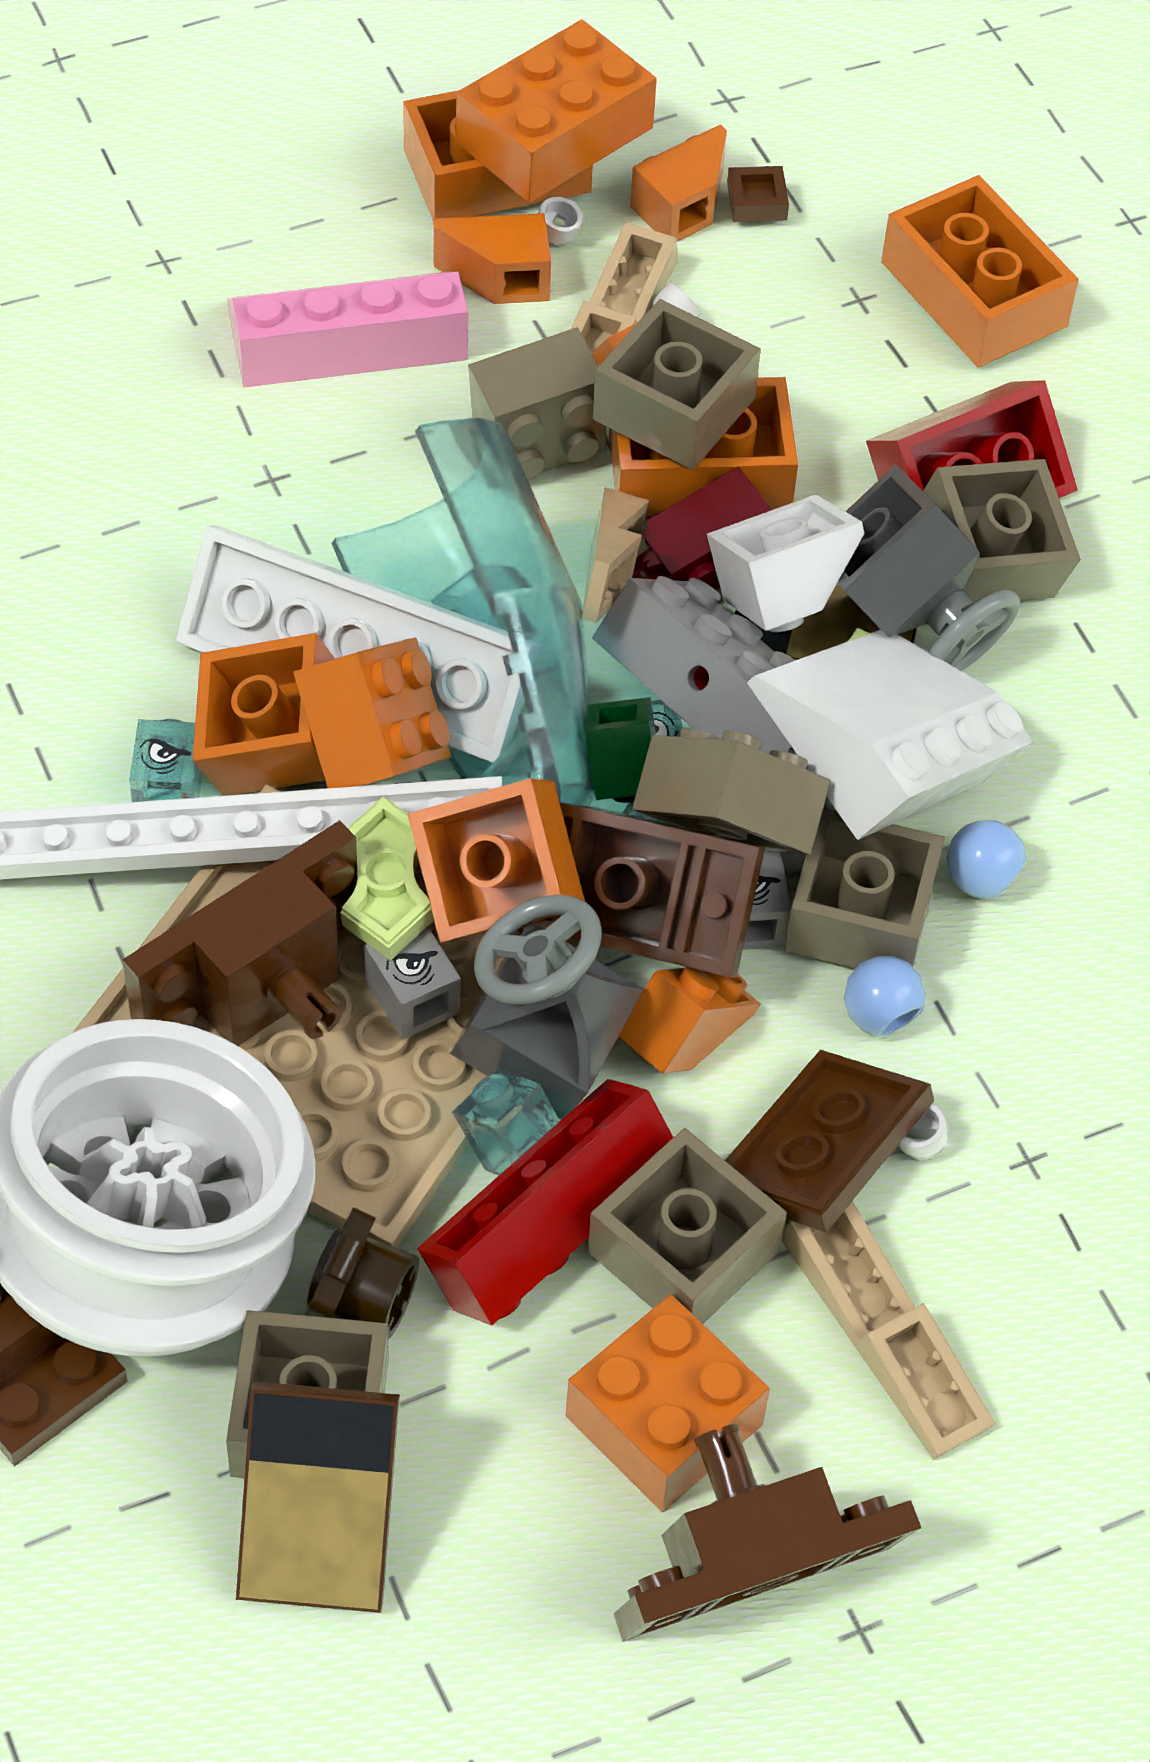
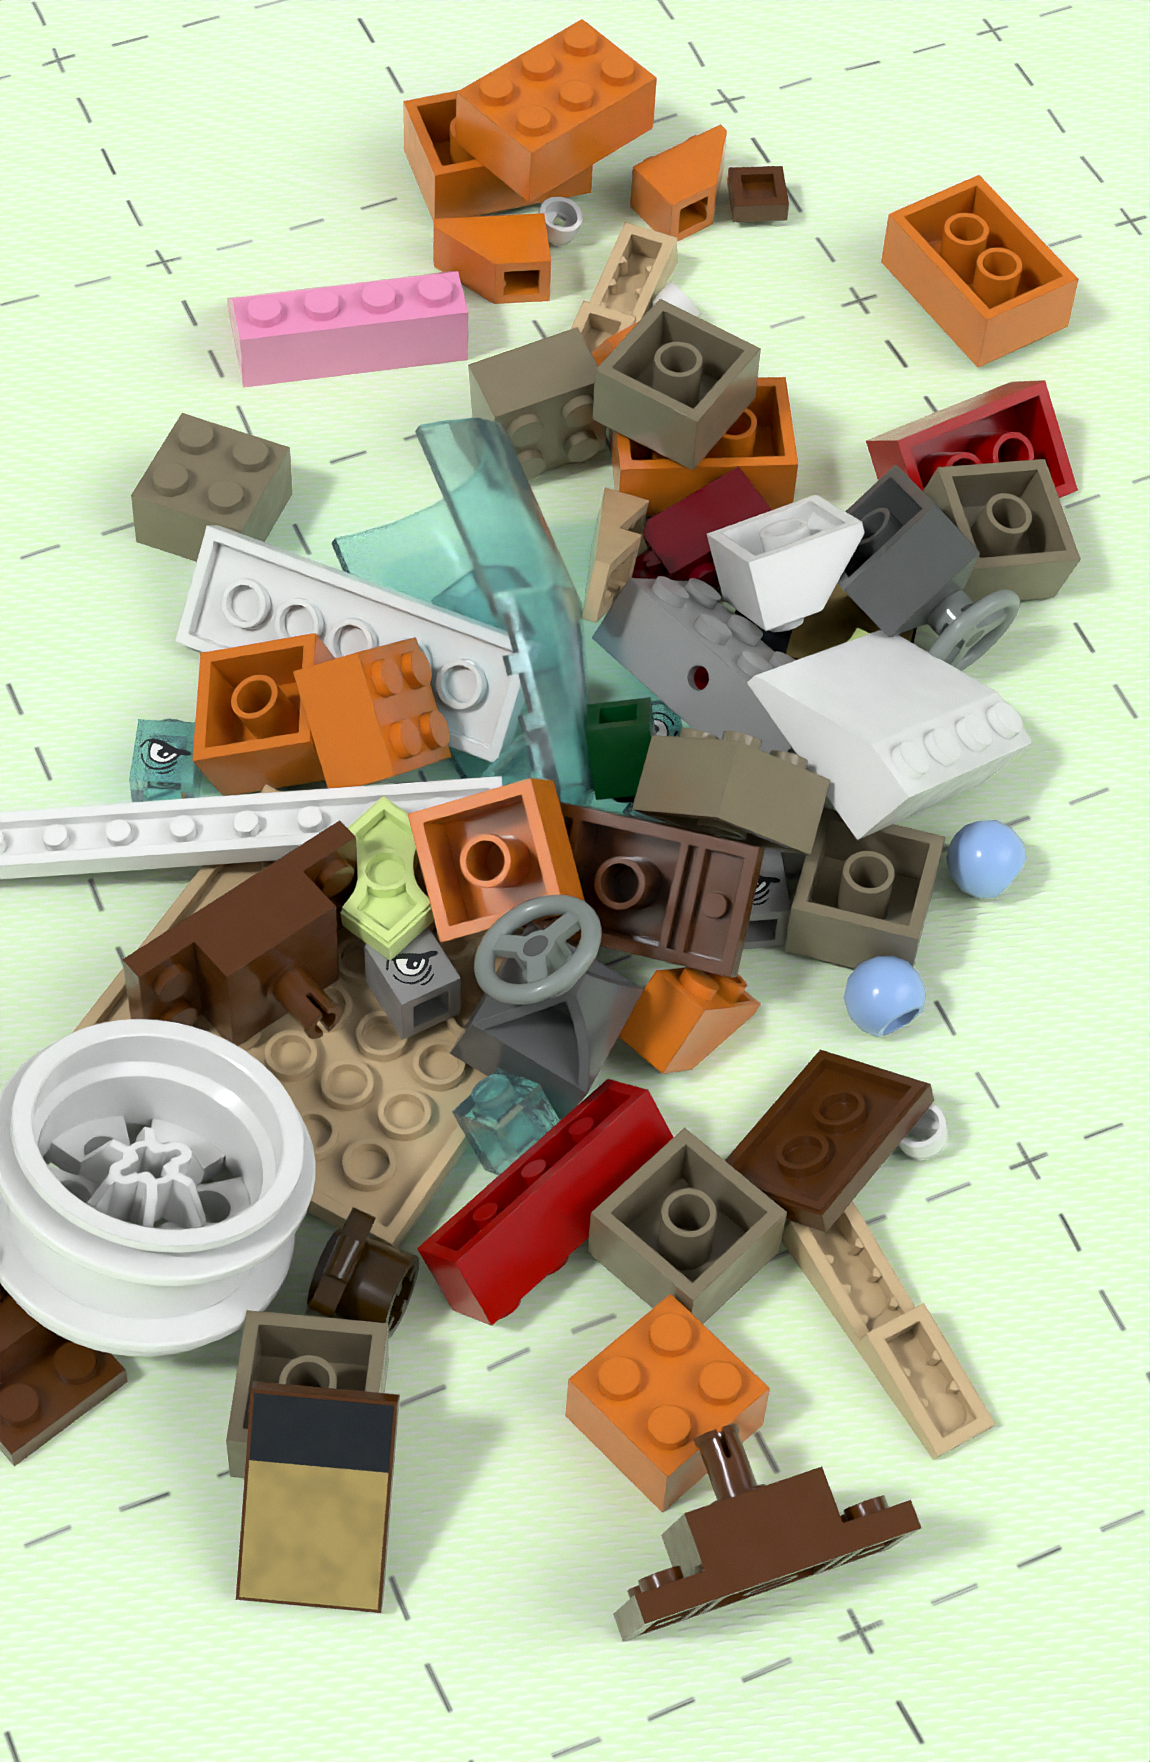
(206, 479): none -> dark tan brick

